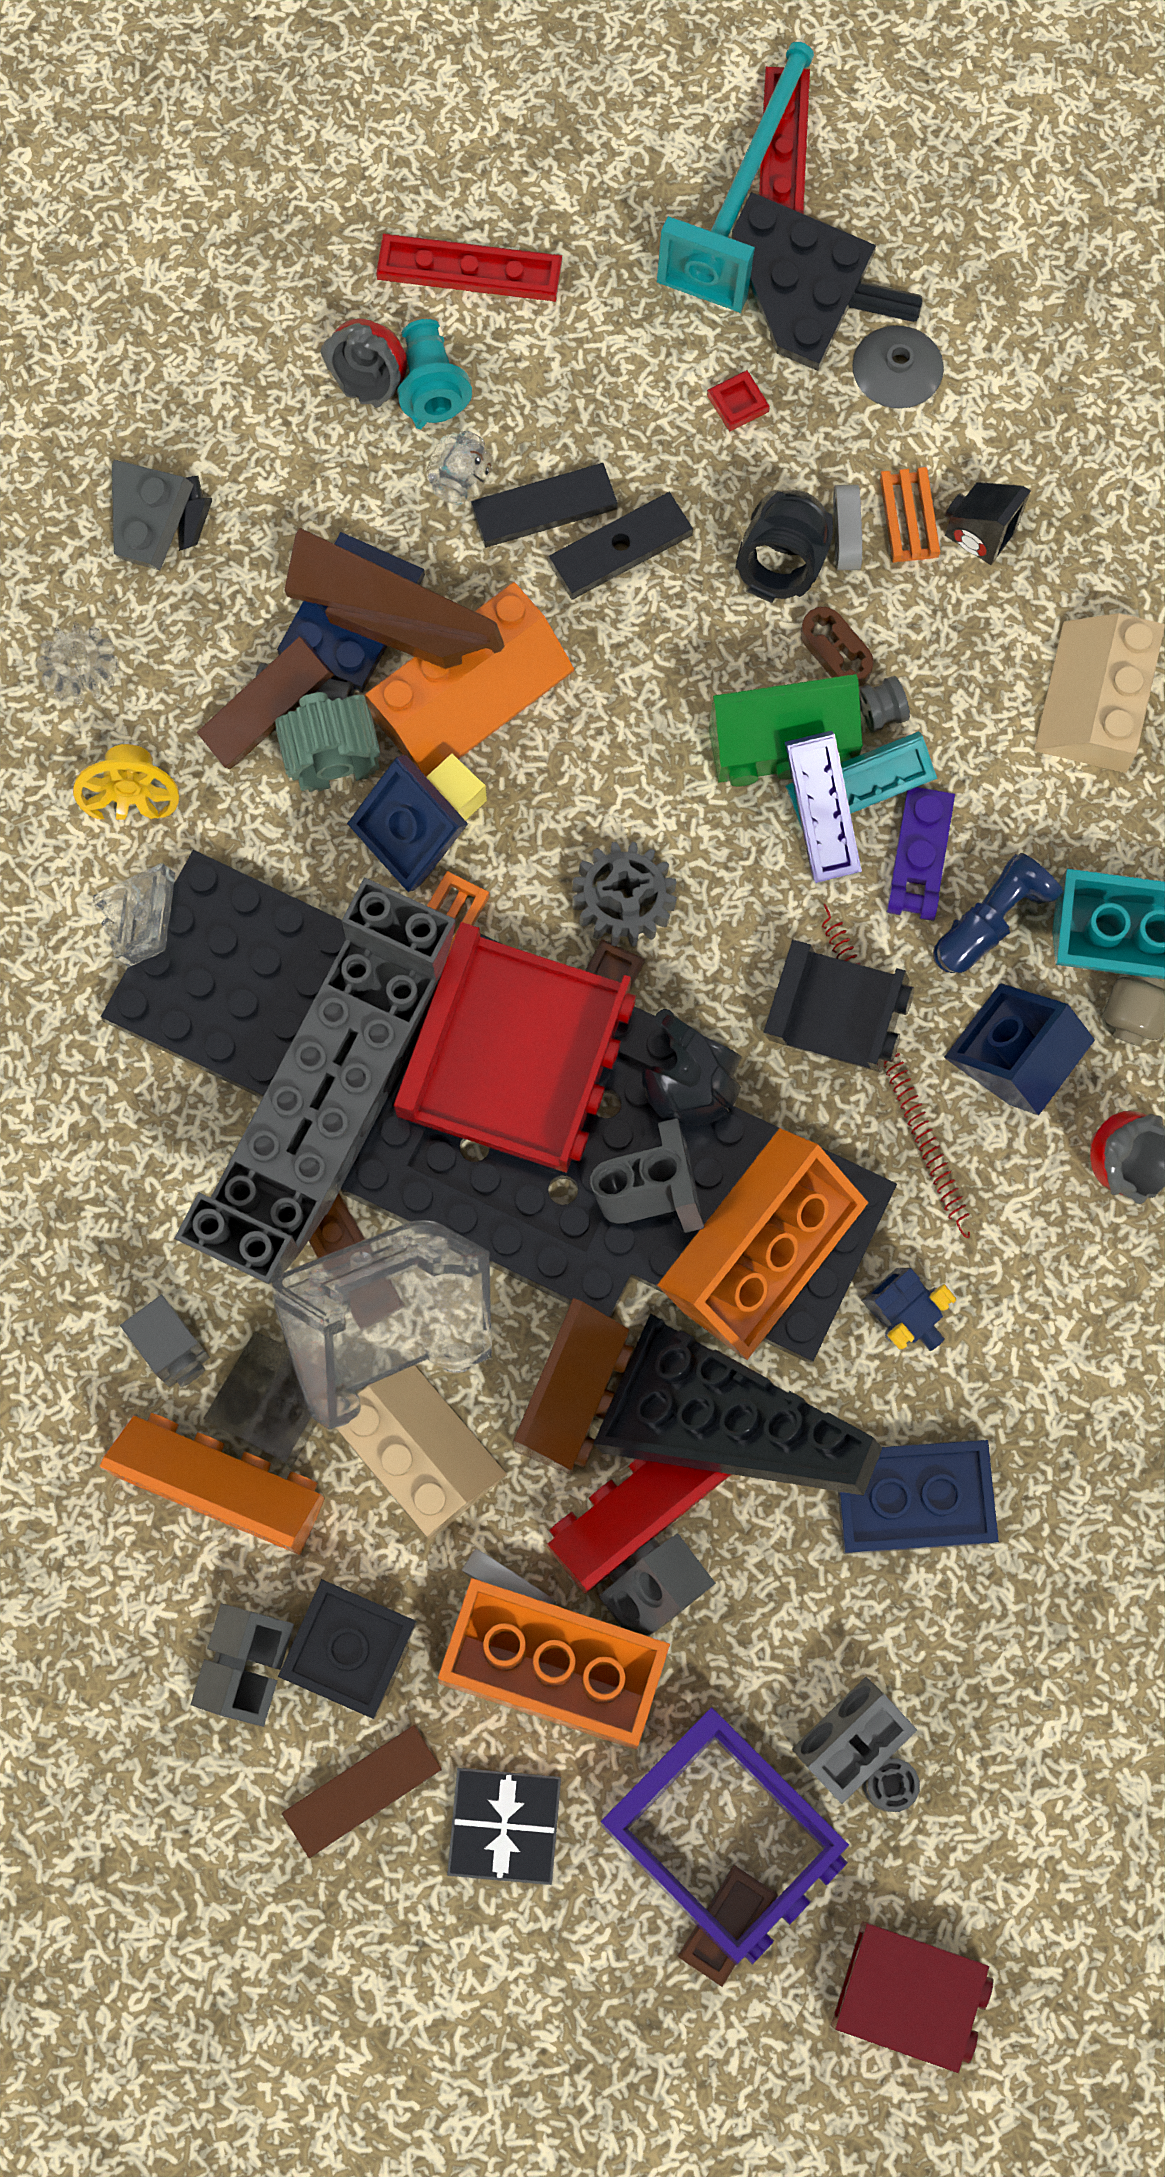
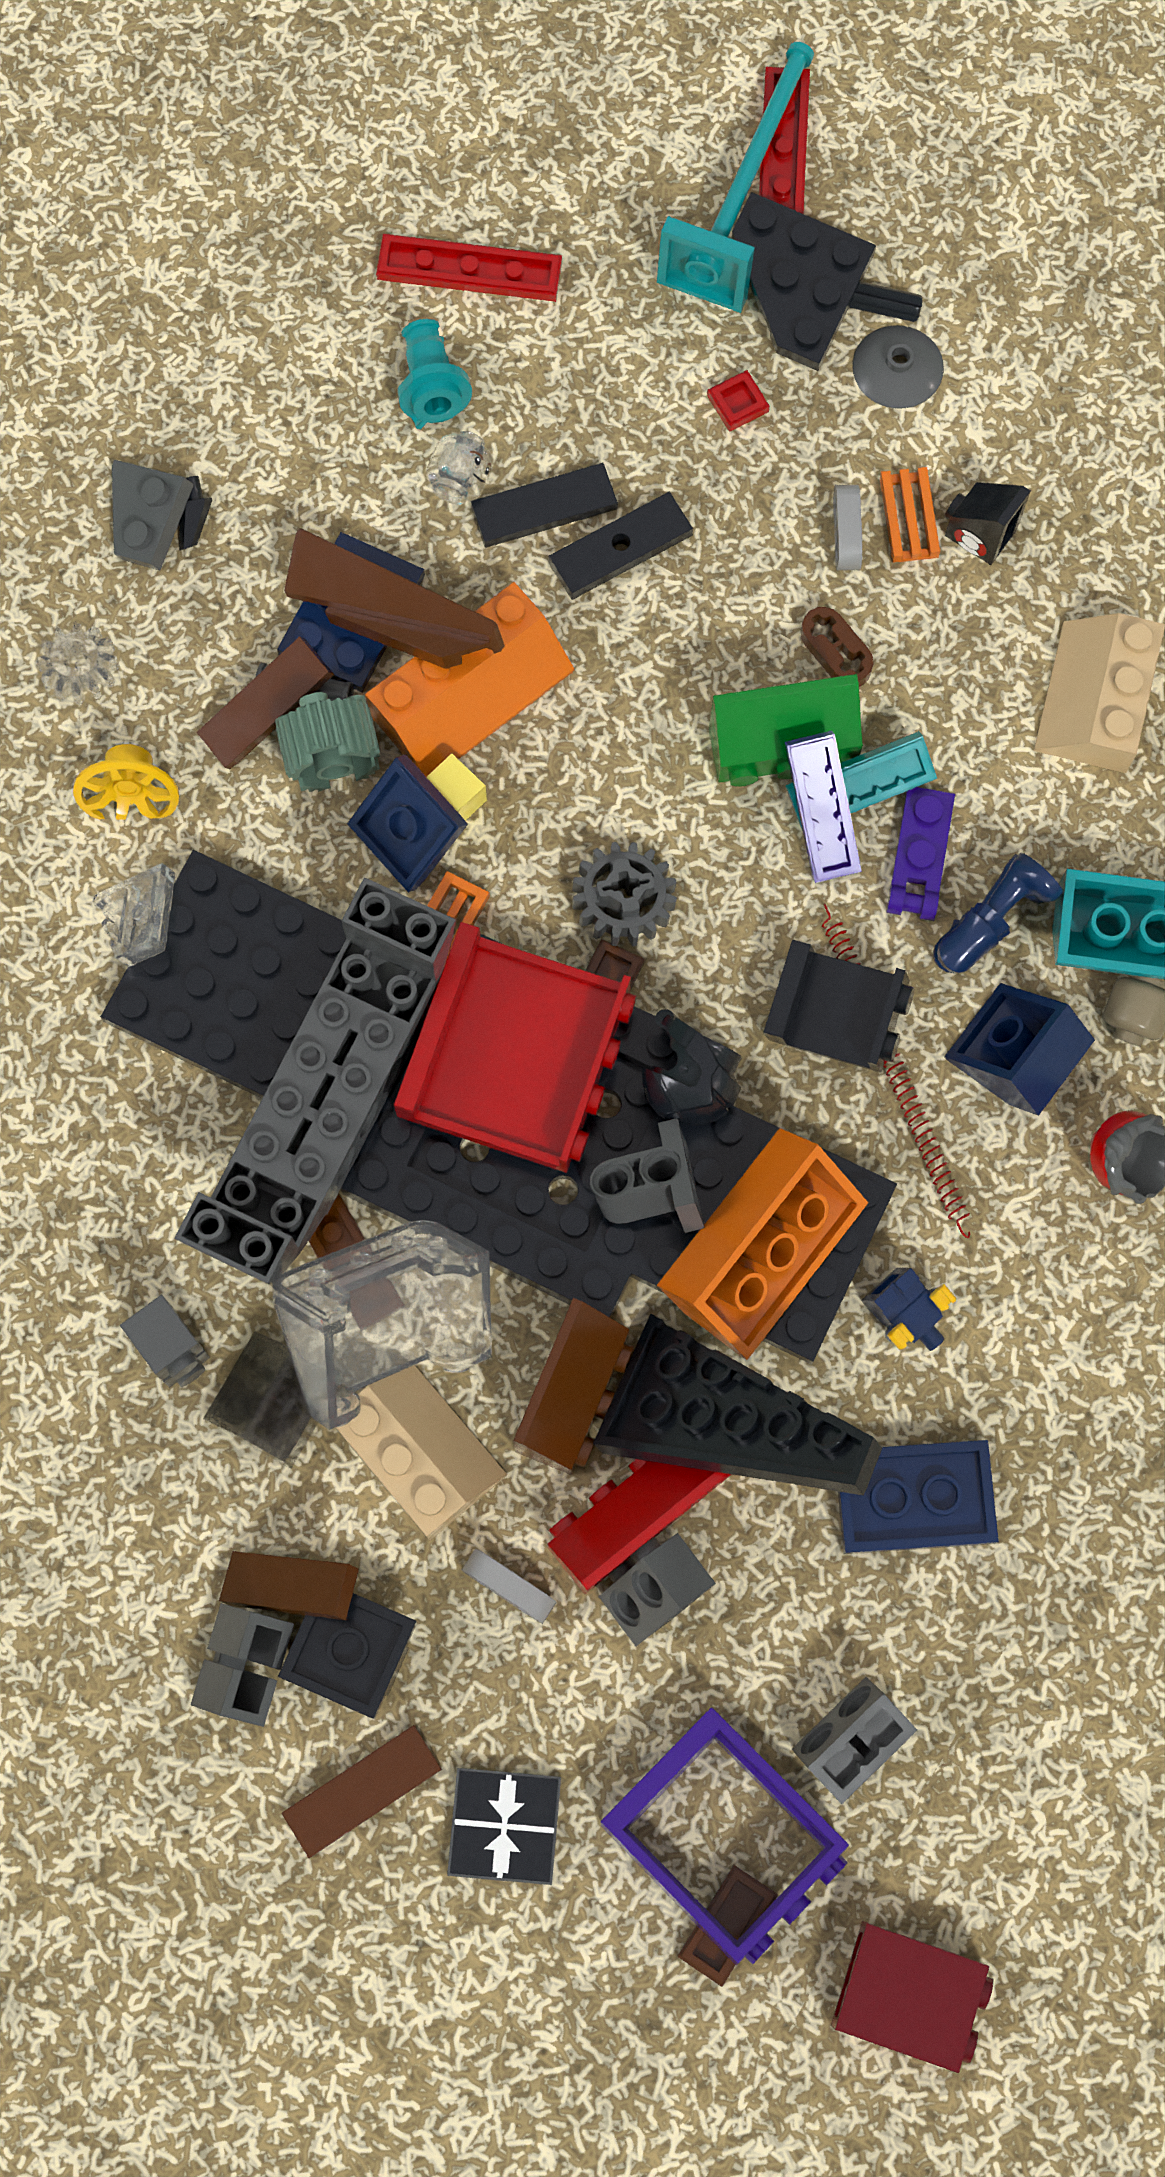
(214, 1483): orange slope -> none
(289, 1585): none -> reddish brown tile
(365, 360): dark grey hair -> none
(553, 1663): orange slope -> none
(792, 525): black helmet -> none
(884, 703): dark grey wheel -> none
(885, 1783): dark grey wheel -> none

